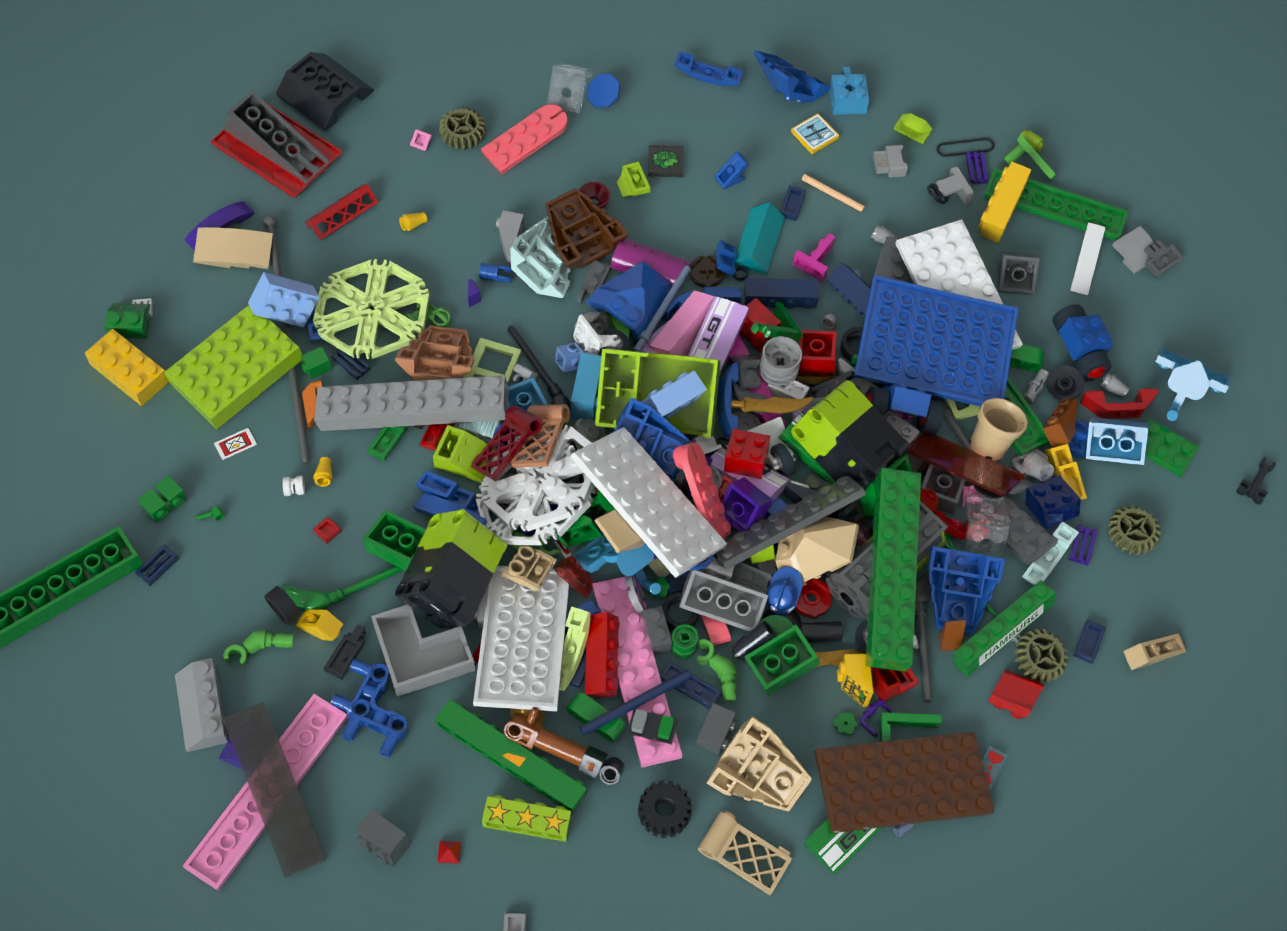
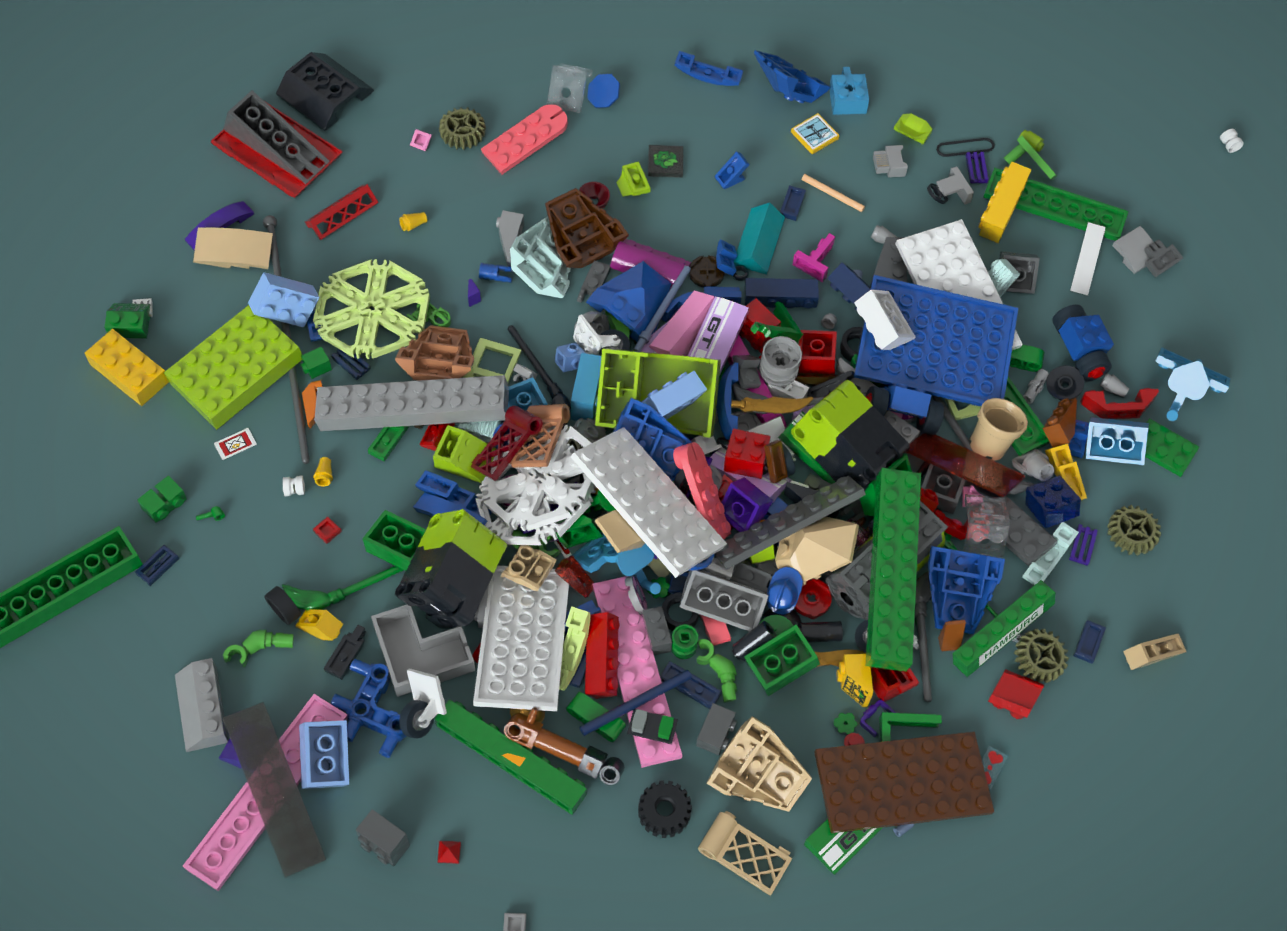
(324, 754): none -> light blue brick
(428, 701): none -> white plate
(526, 818): lime brick -> none
(775, 461): none -> reddish brown tile
(853, 739): none -> red plate
(884, 319): none -> white slope
(1002, 275): none -> light aqua brick
(1232, 141): none -> white wheel
(1252, 490): black bar -> none

